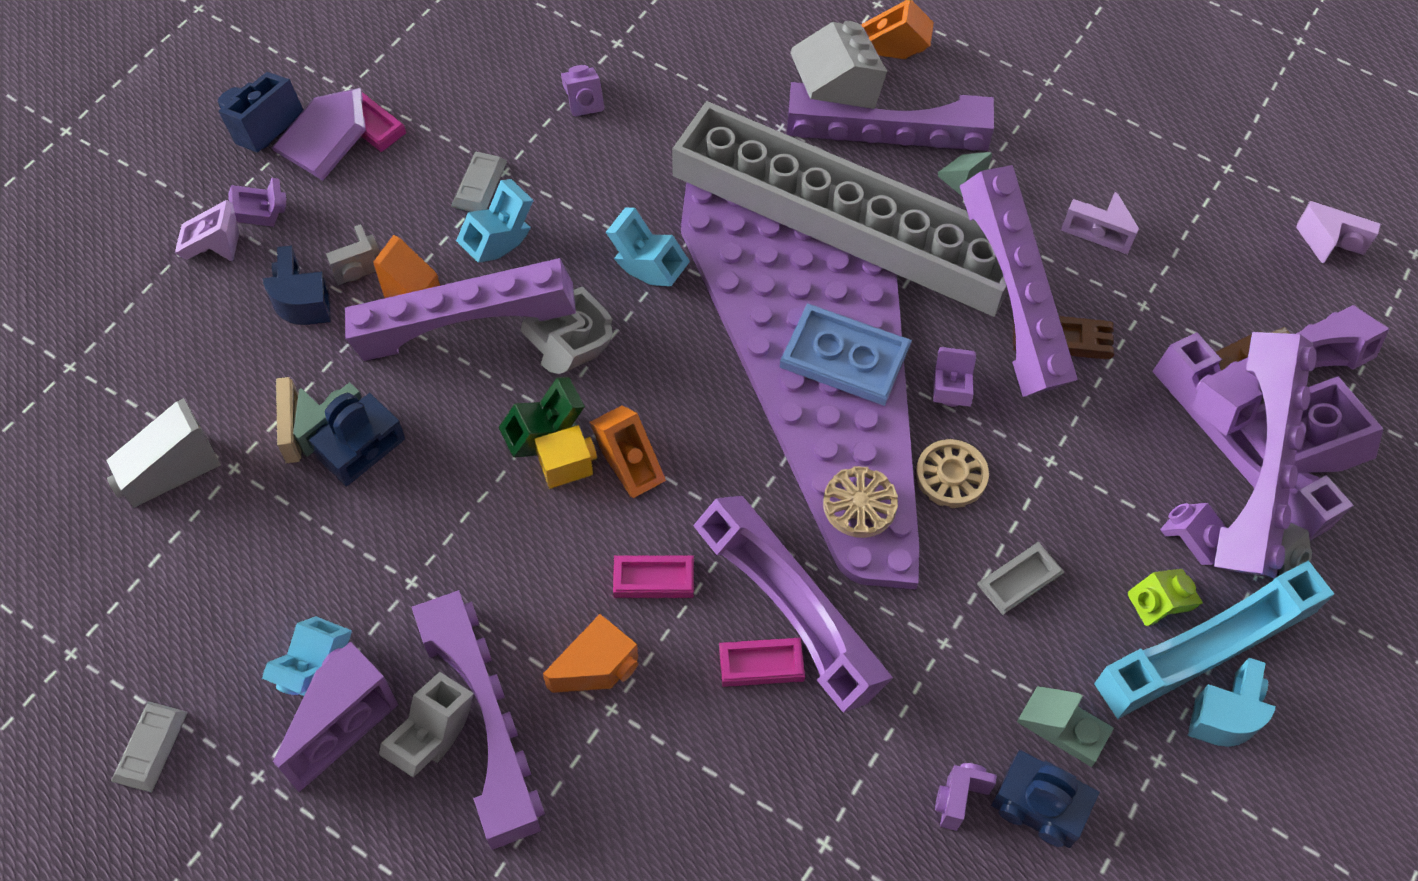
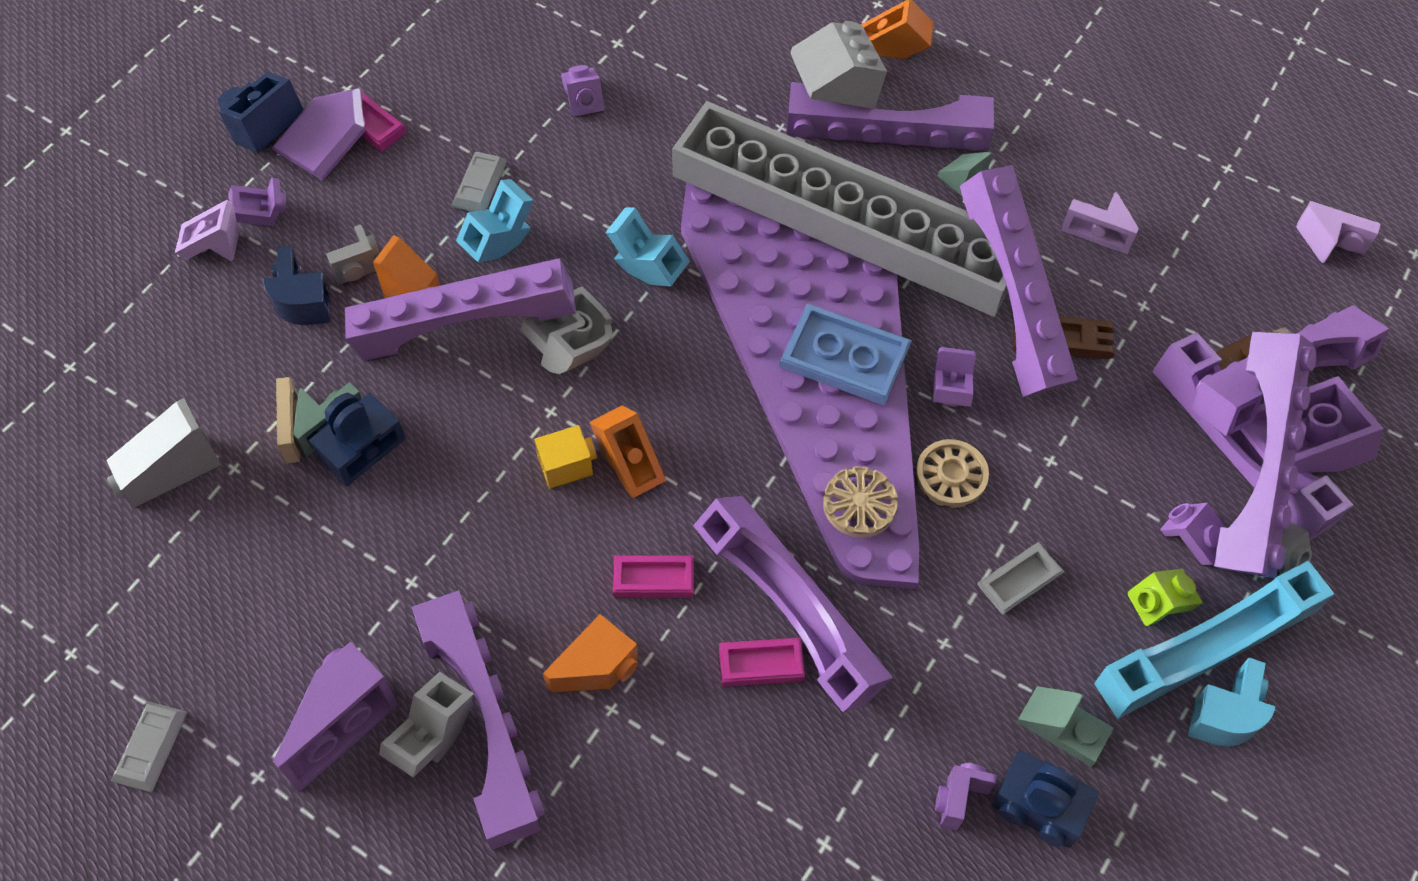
(308, 648): medium azure brick -> none
(533, 420): dark green brick -> none

